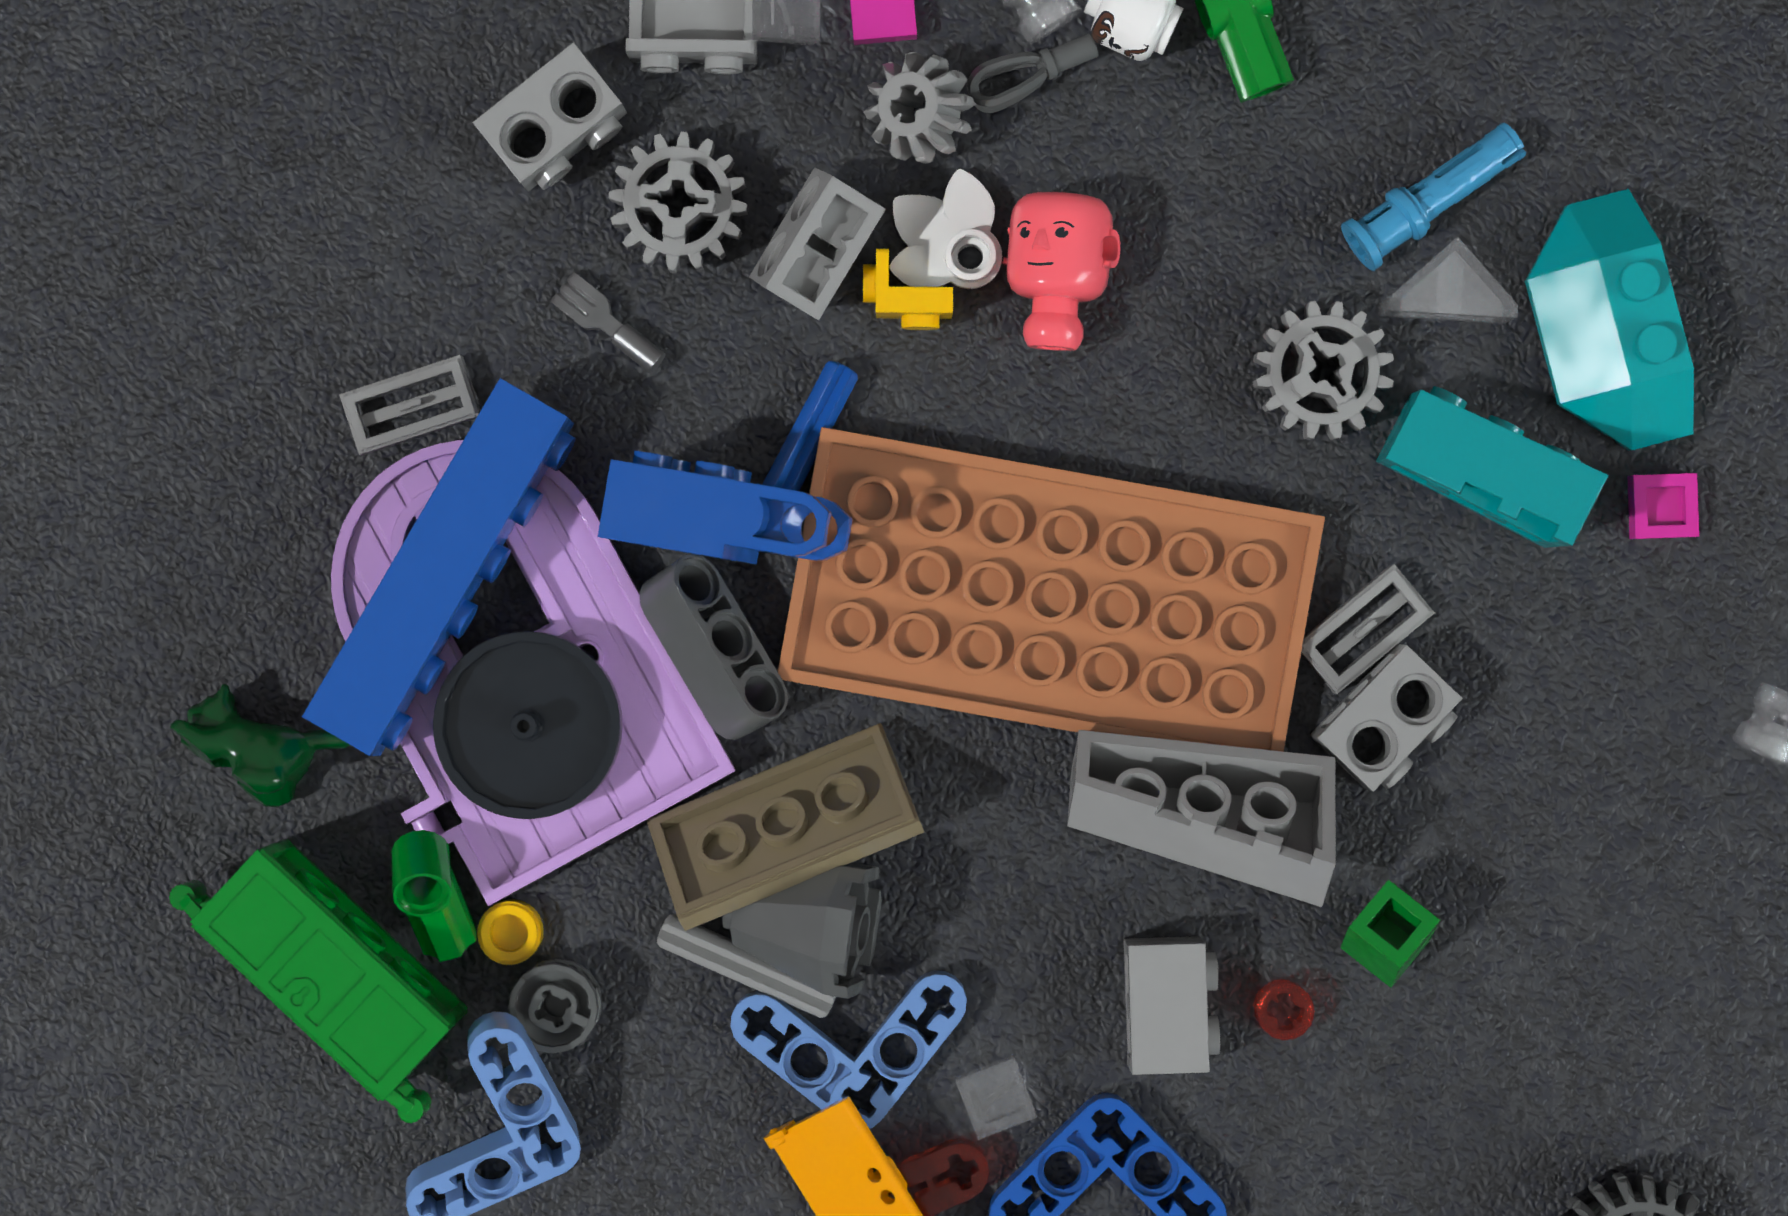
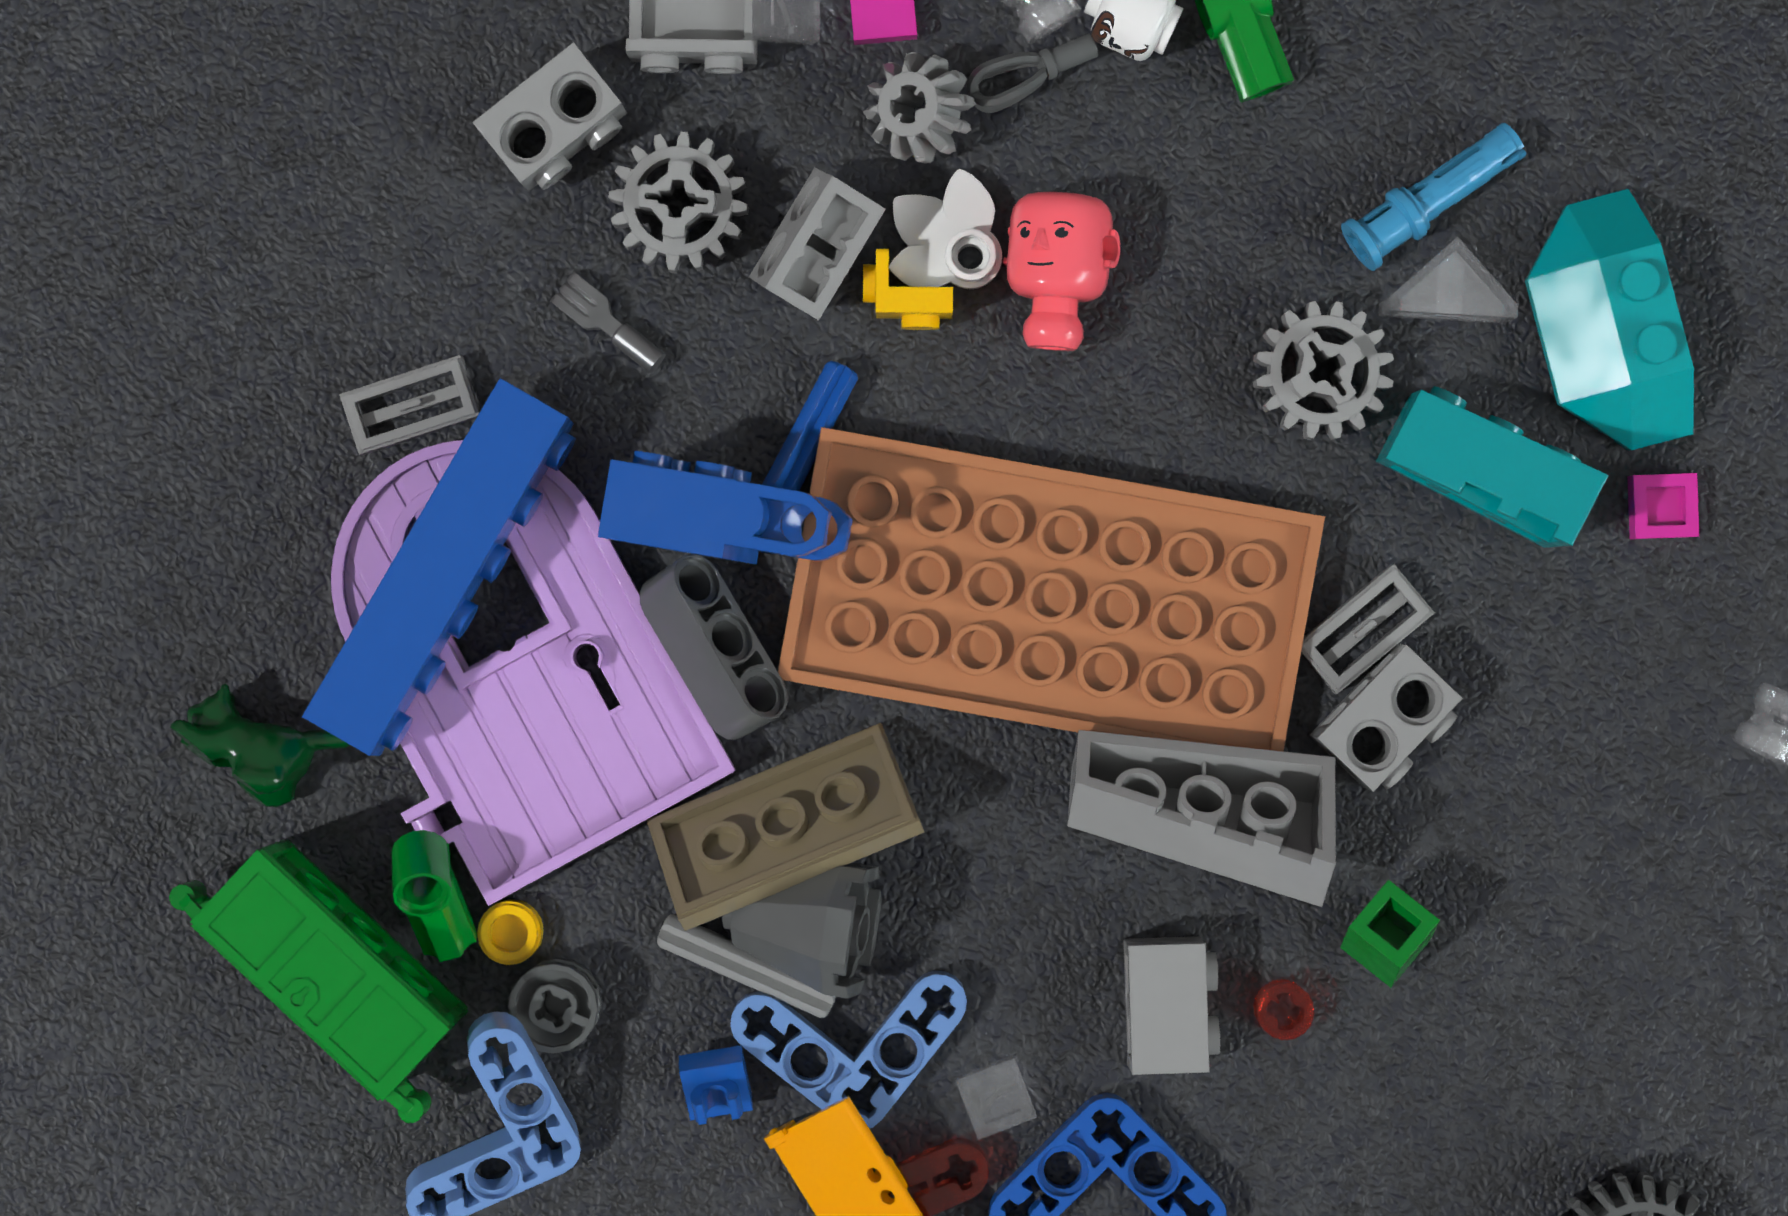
(527, 725): black piece -> none
(715, 1083): none -> blue tile

